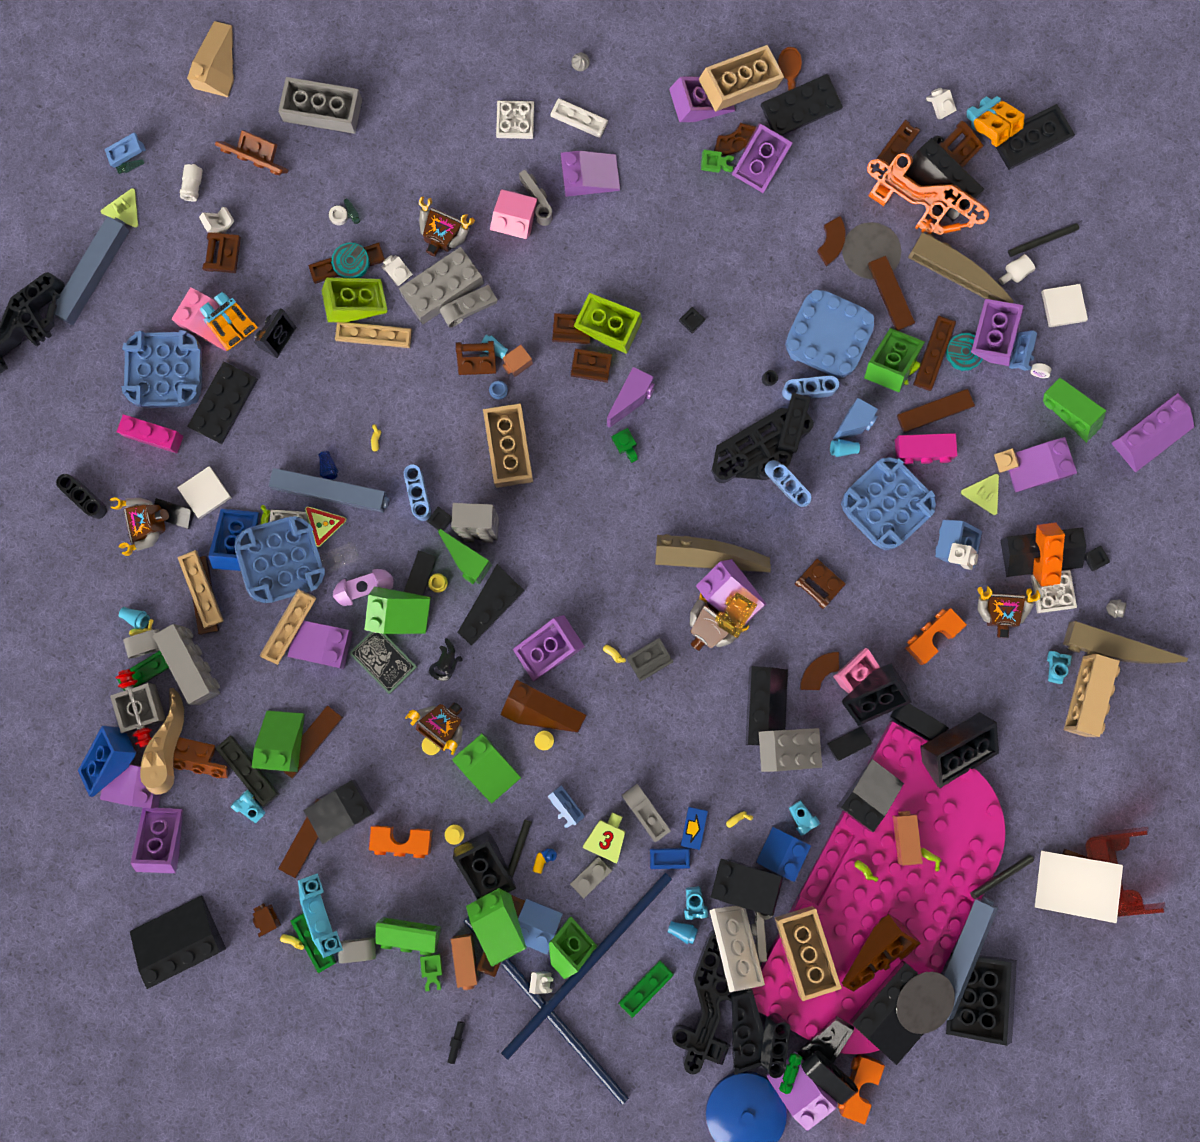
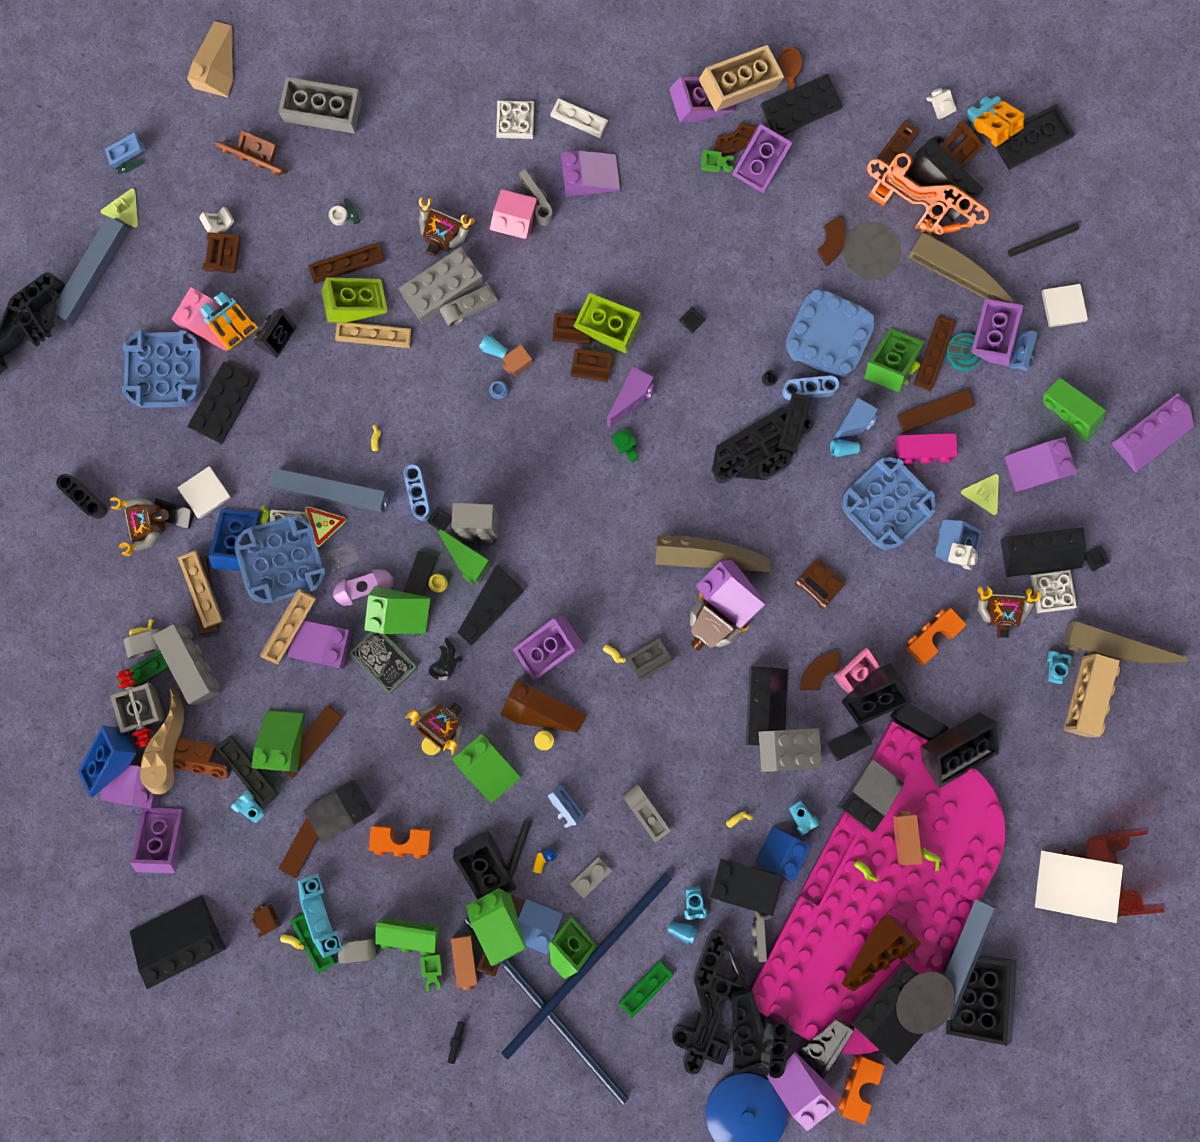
(136, 618): medium azure cone -> none
(150, 433): dark pink brick -> none
(191, 180): white piece -> none
(327, 466): clear blue cone -> none
(350, 261): tile -> none
(396, 269): white bracket -> none
(454, 834): light yellow plate -> none
(476, 363): reddish brown plate -> none
(508, 445): tan brick -> none
(540, 982): white tile -> none
(580, 61): light grey plate -> none
(606, 838): yellowish green torso -> none
(669, 858): blue tile -> none
(694, 828): blue tile -> none
(735, 614): clear yellow cylinder -> none
(737, 948): white plate -> none
(790, 1073): green axle -> none
(794, 488): light blue beam -> none
(807, 953): tan brick -> none
(829, 1077): black beam -> none
(891, 293): reddish brown tile -> none
(1002, 876): pearl dark grey bar -> none
(1006, 460): tan plate -> none
(1018, 270): white piece -> none
(1040, 370): white tile -> none
(1049, 565): orange arch -> none
(1116, 608): light grey plate -> none

